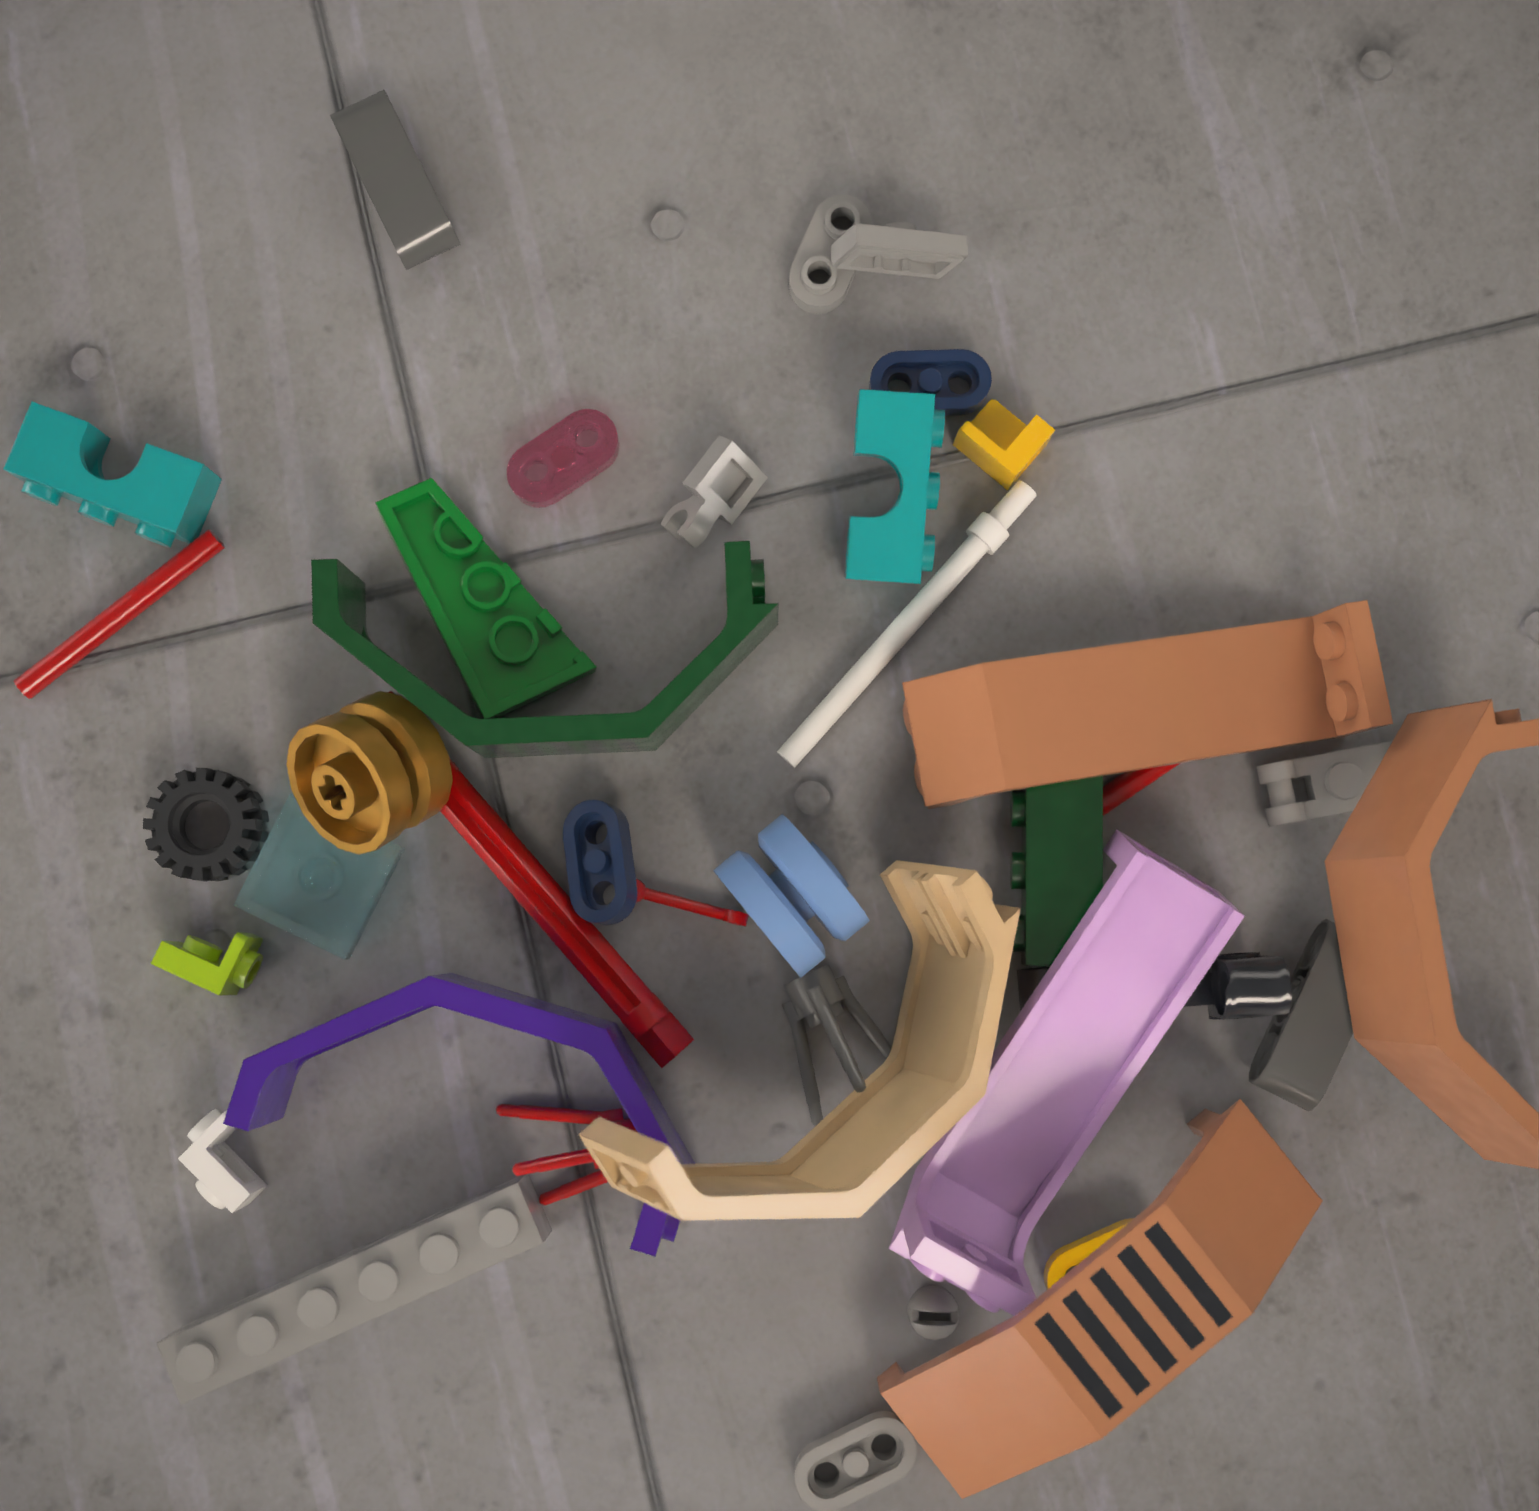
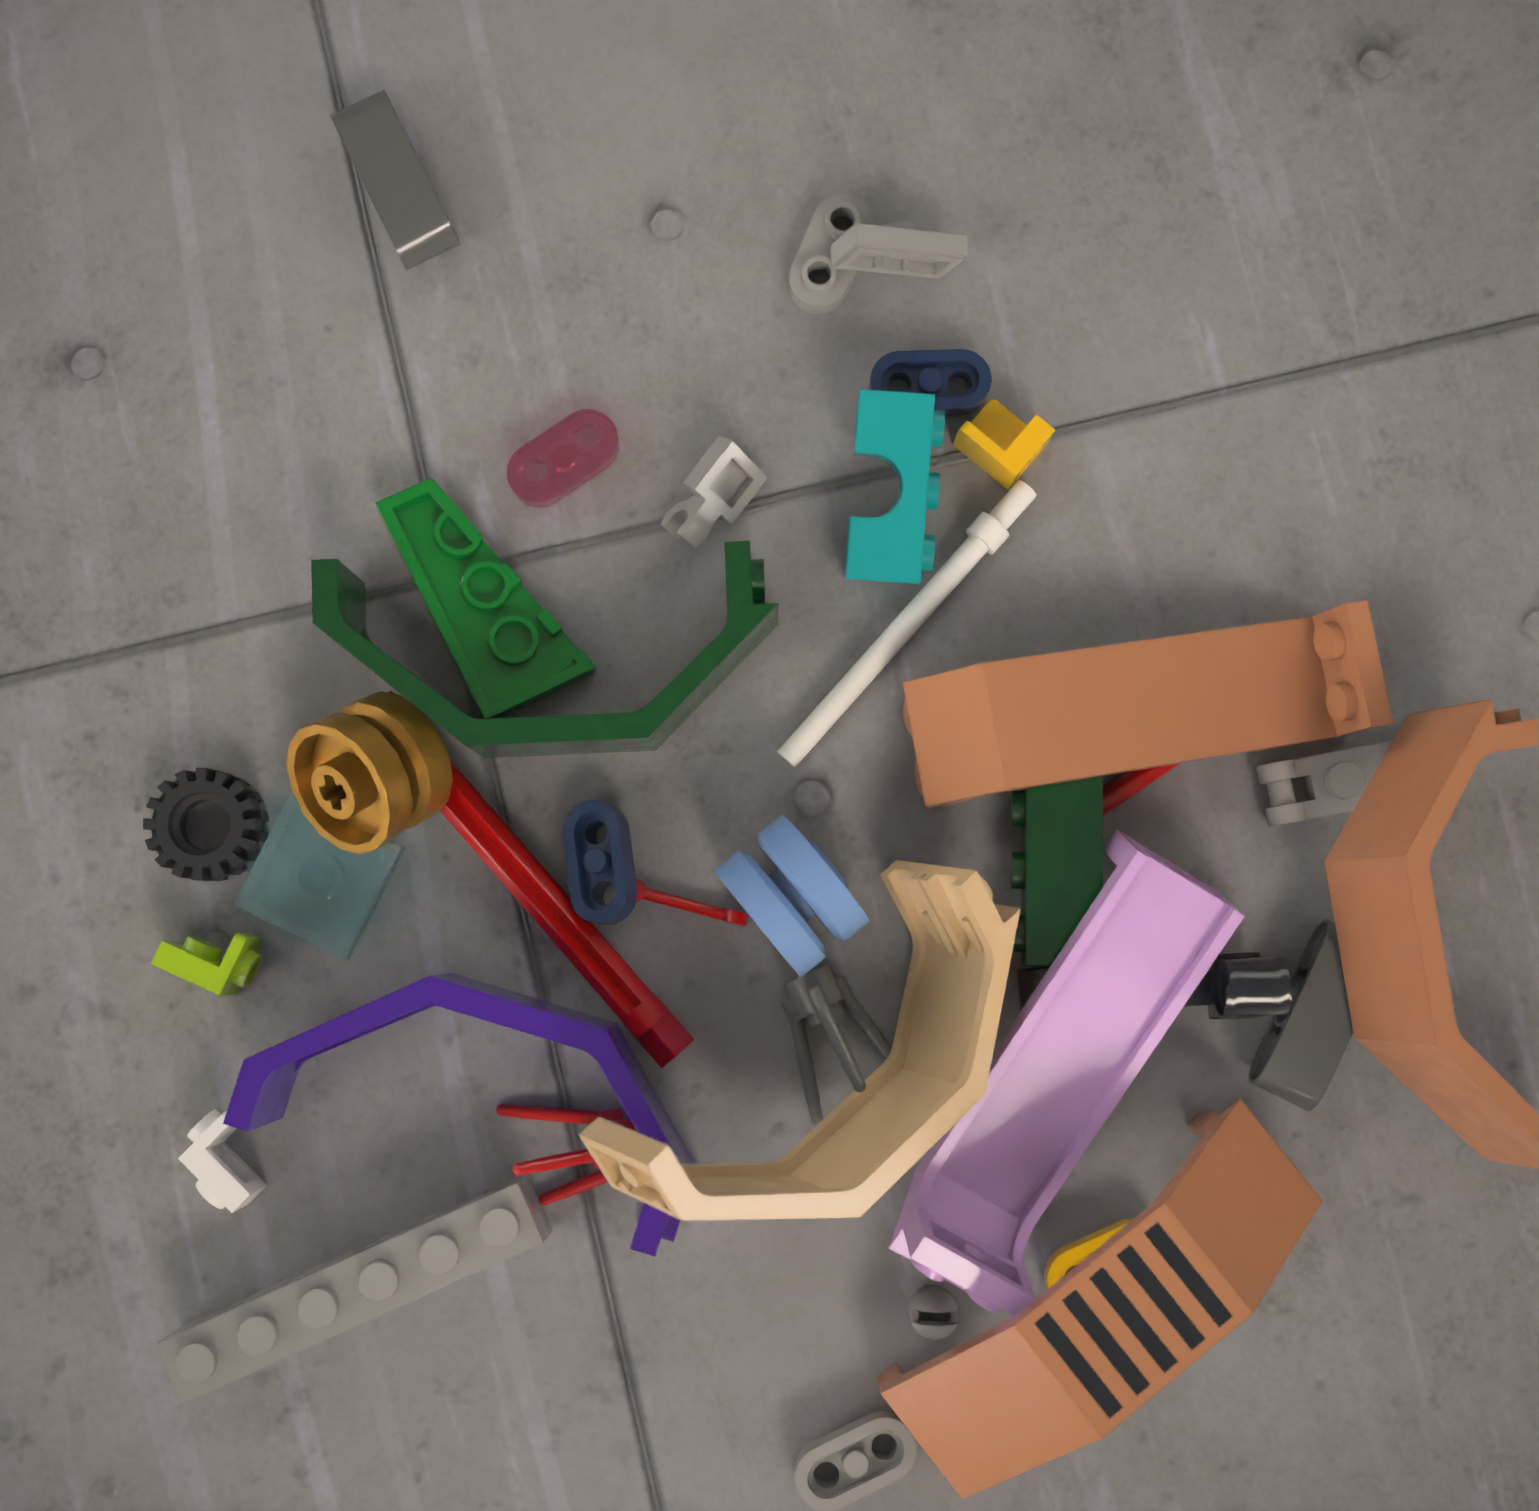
(64, 459): teal arch -> none
(119, 614): red bar -> none

